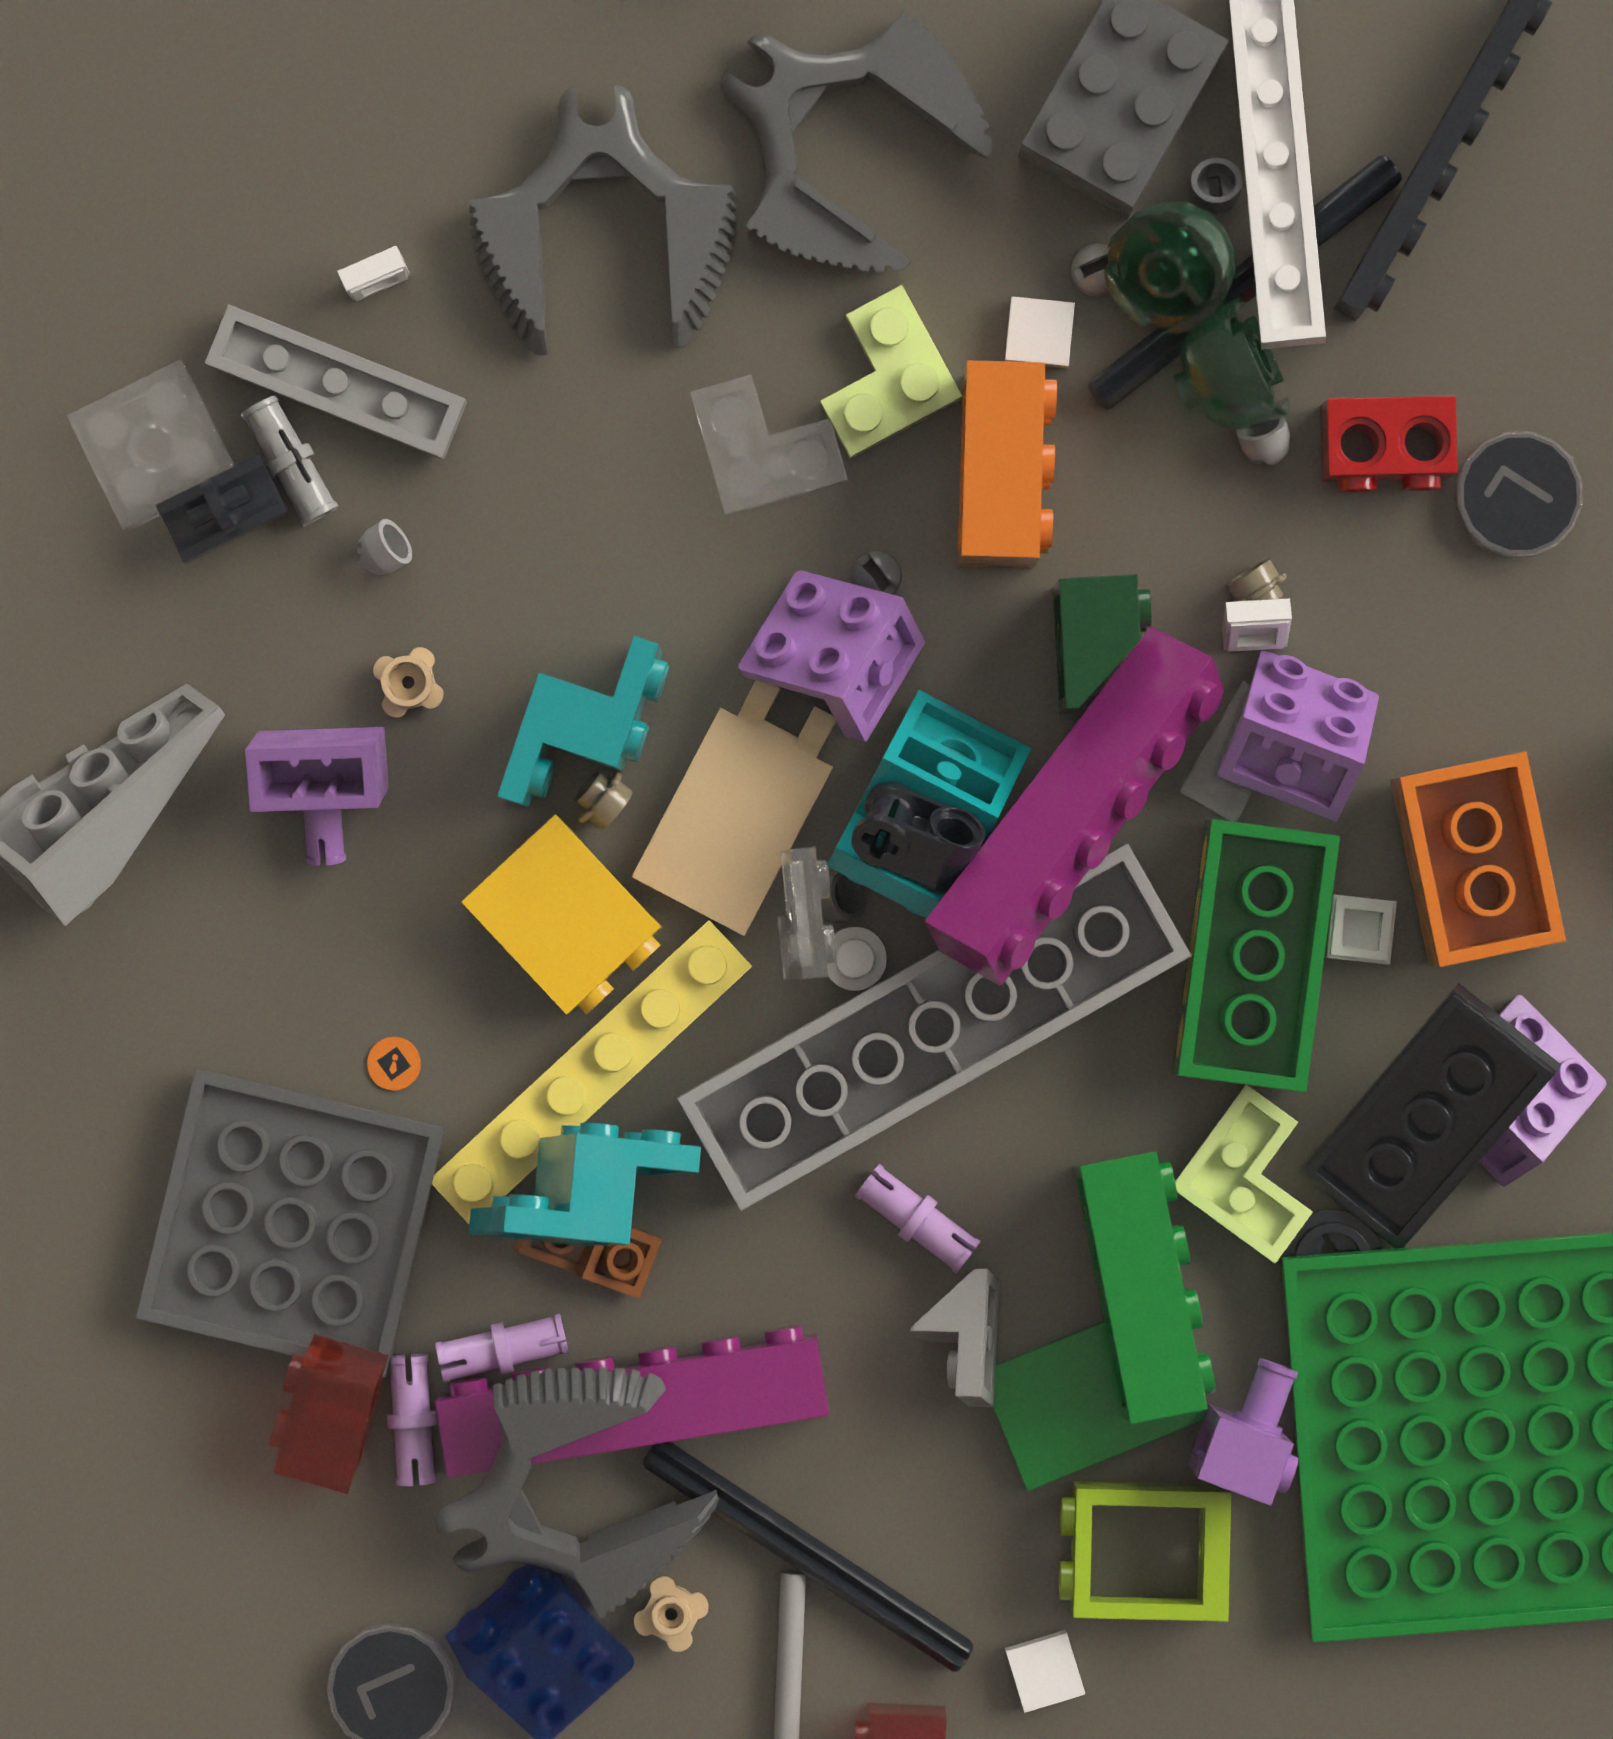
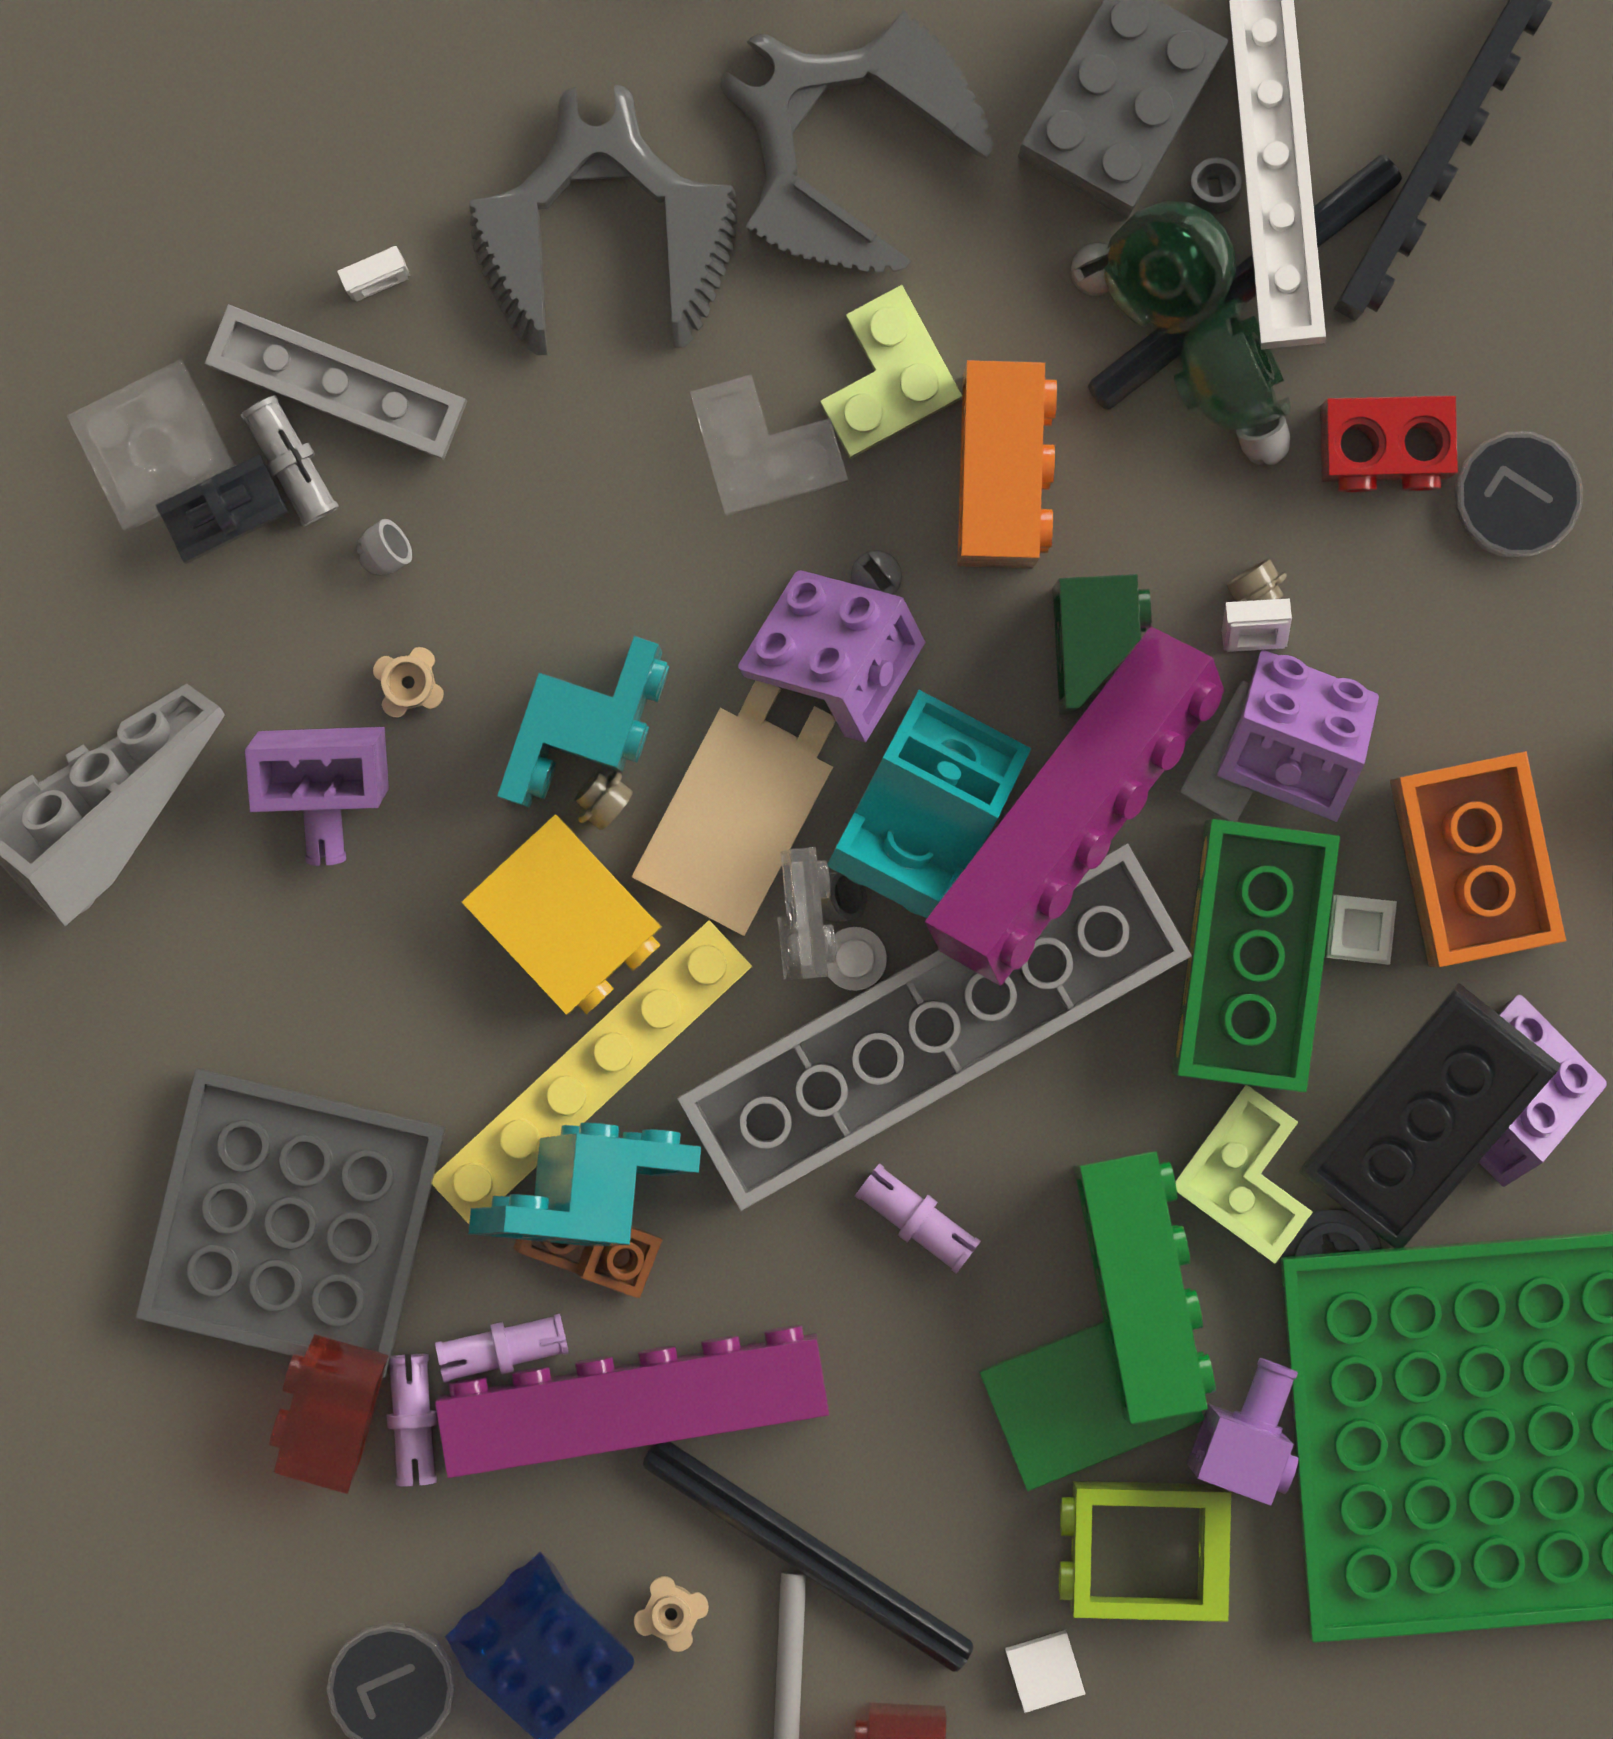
(393, 1063): orange sticker -> none
(539, 1416): dark grey piece -> none
(923, 839): black piece -> none
(971, 1319): light grey slope -> none
(1039, 331): white tile -> none

